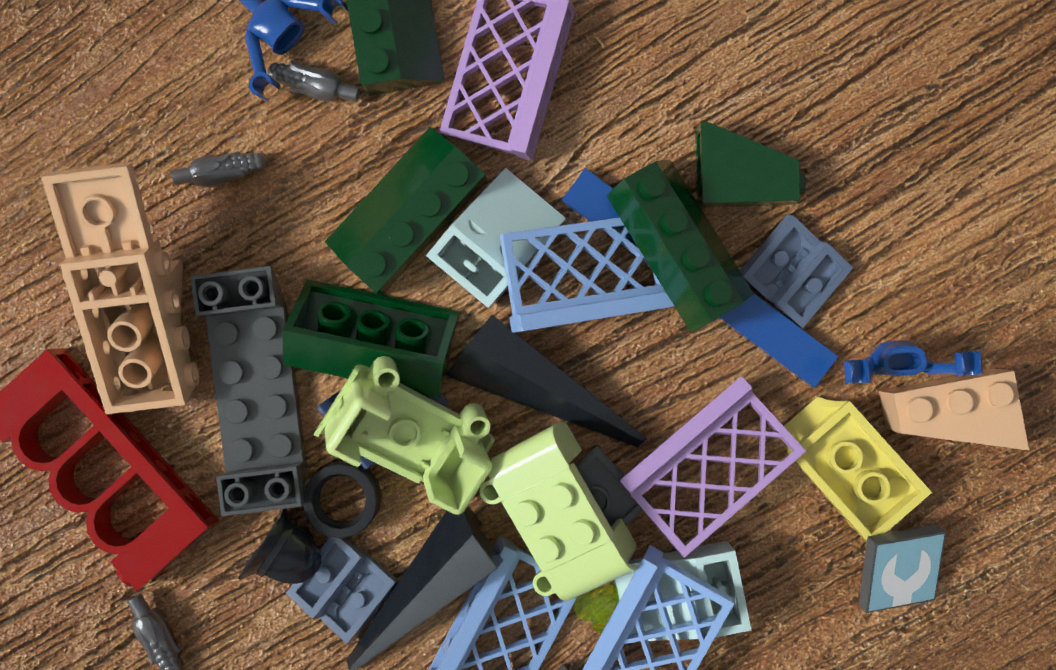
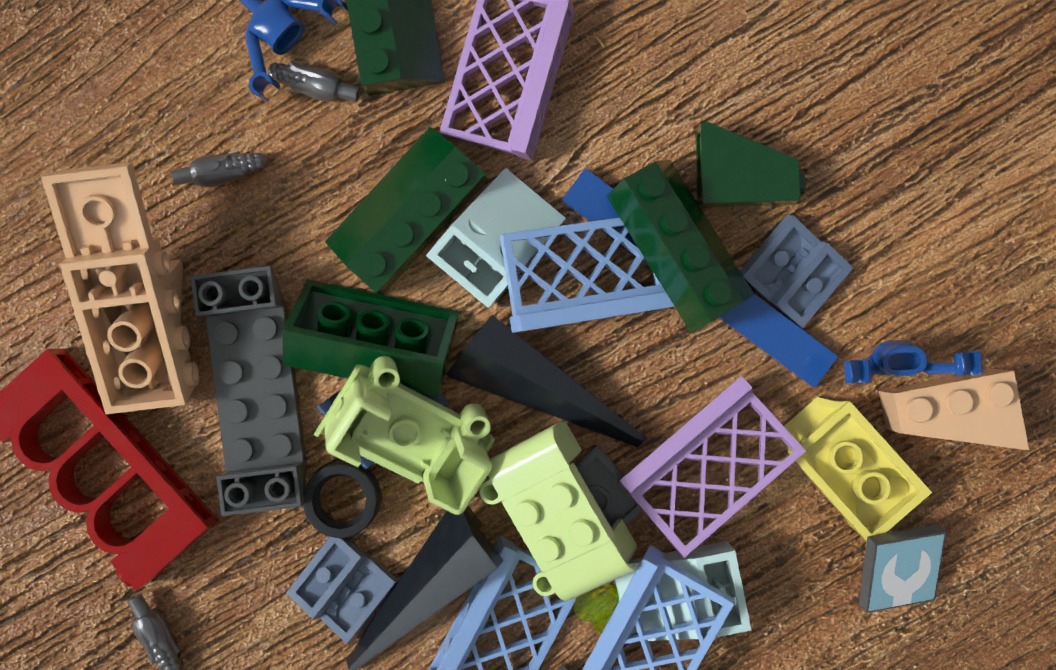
(286, 553): black piece -> none

